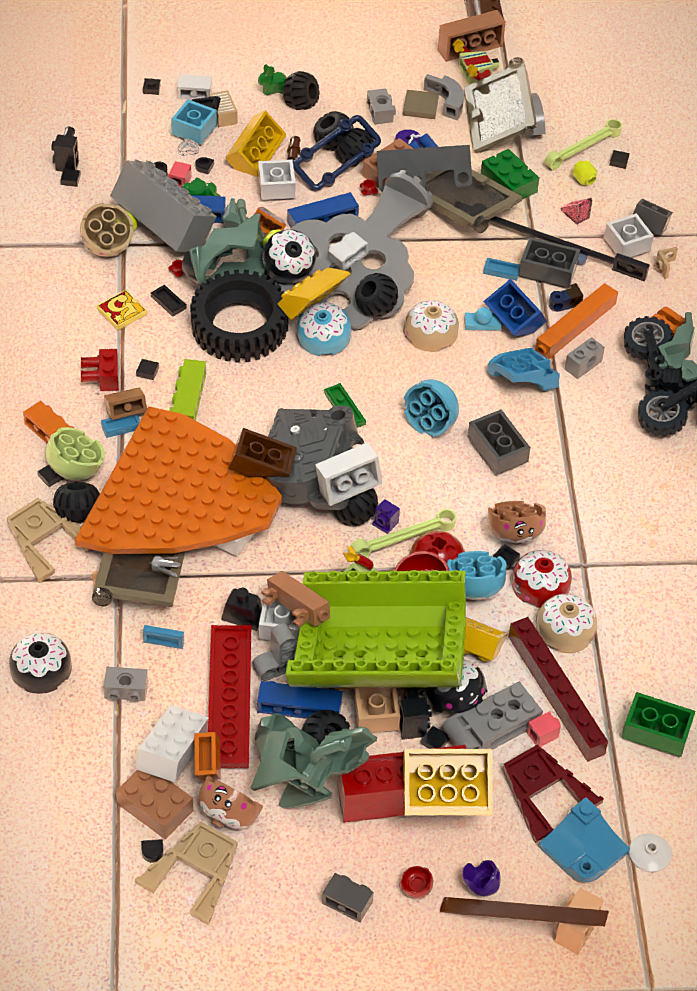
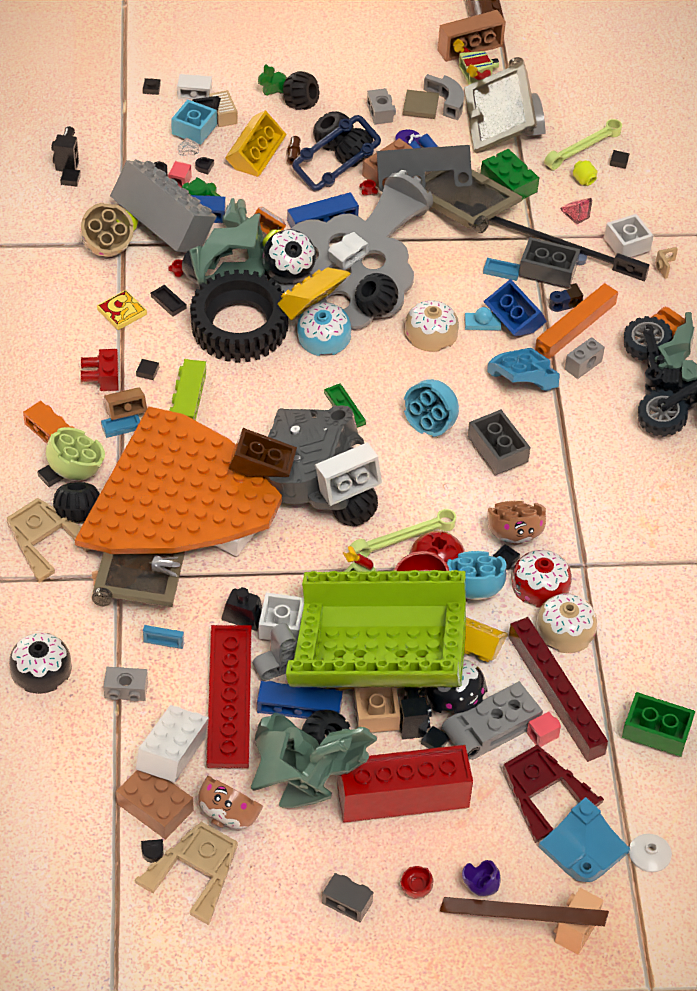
(207, 755): orange brick -> none
(276, 179): white brick -> none
(298, 598): nougat brick -> none
(386, 516): dark purple brick -> none
(447, 781): yellow slope -> none
(653, 216): dark grey brick -> none

